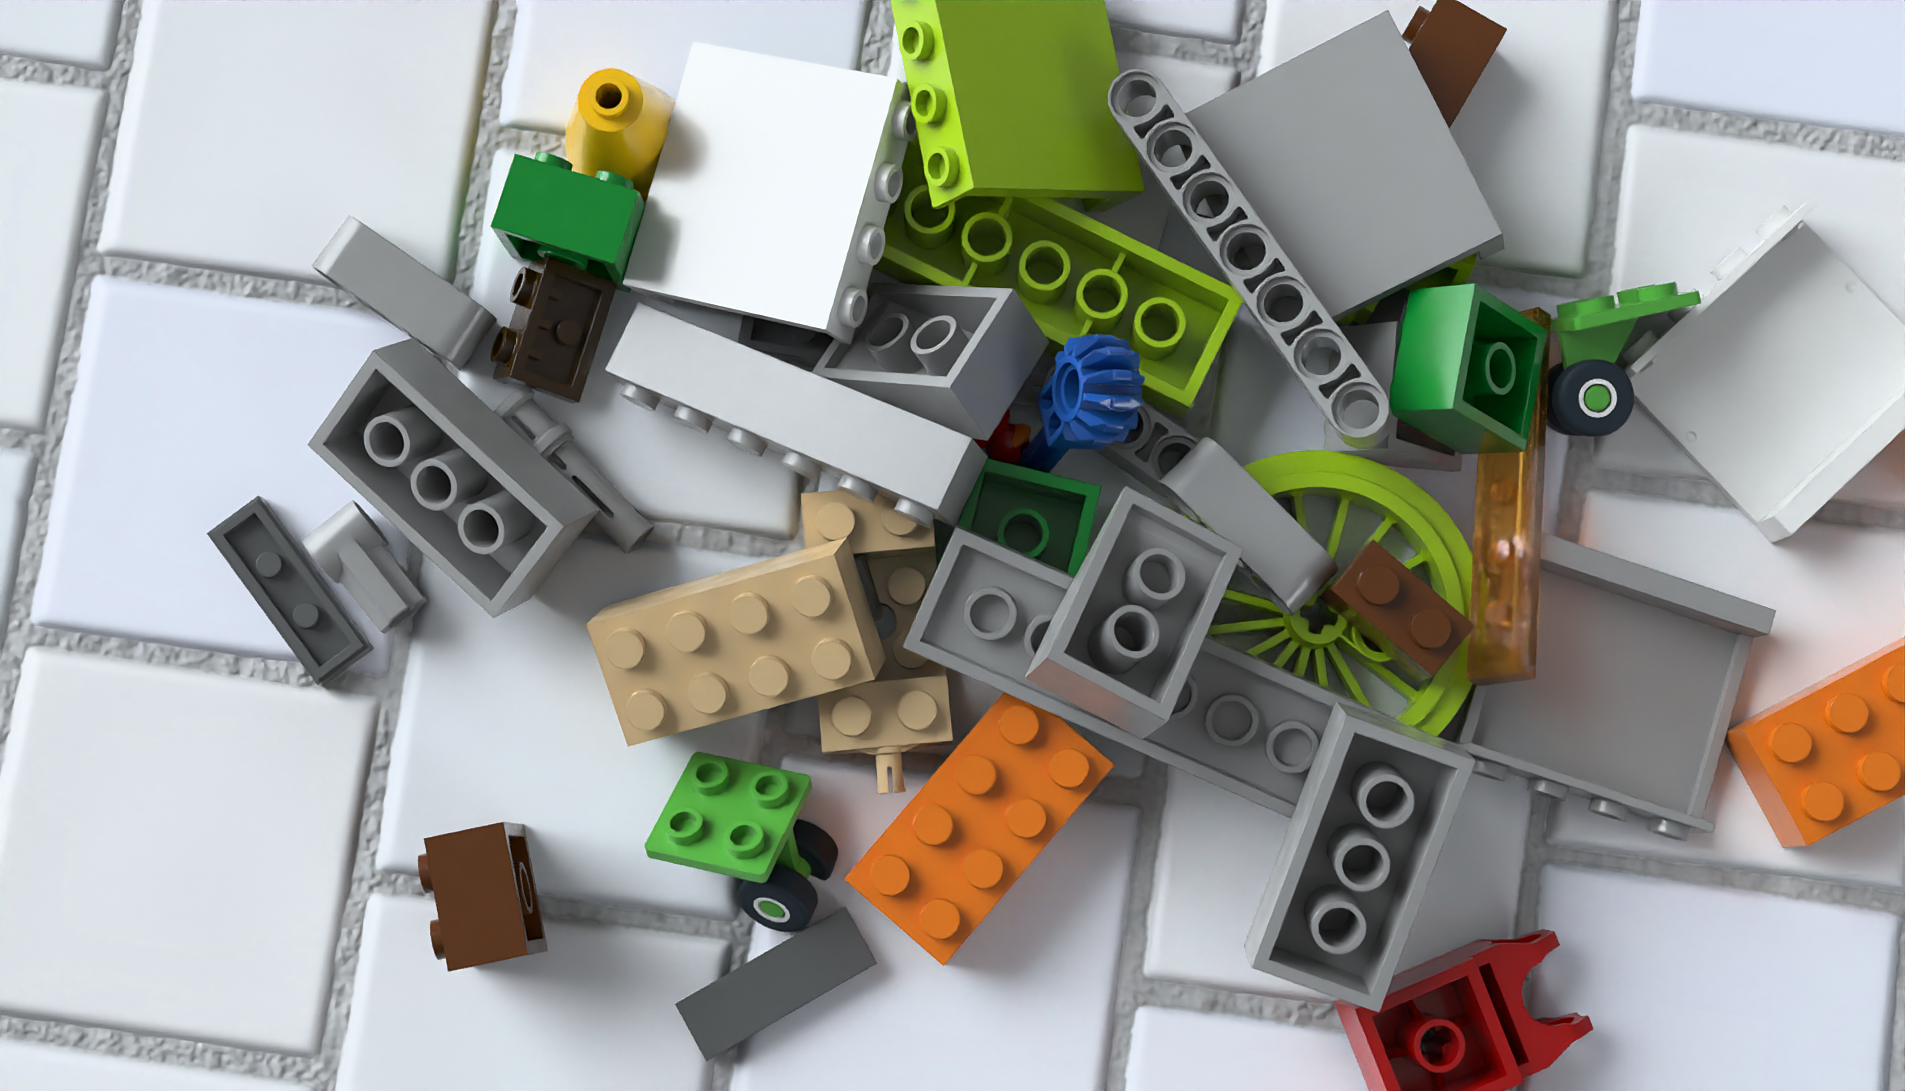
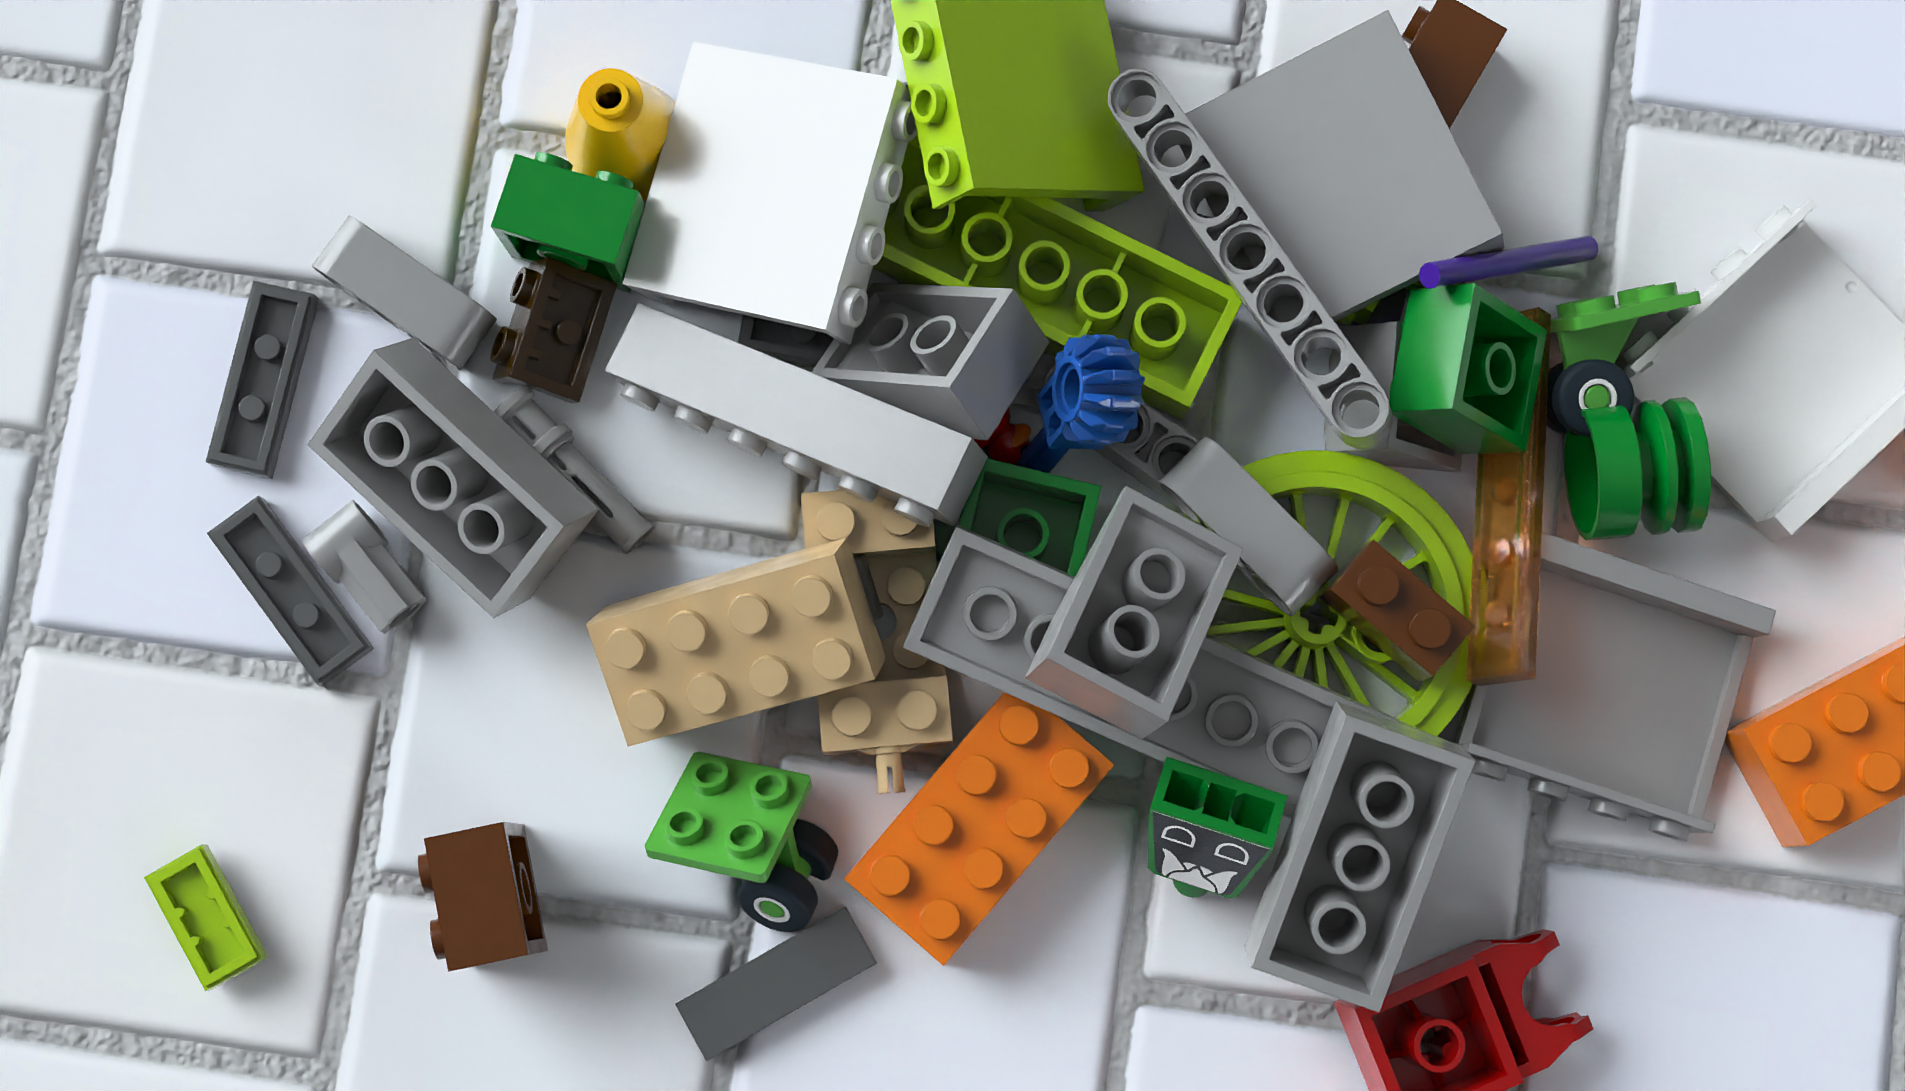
(206, 917): none -> lime plate
(262, 379): none -> dark grey tile
(1210, 829): none -> torso
(1507, 262): none -> dark purple bar
(1639, 470): none -> green wheel

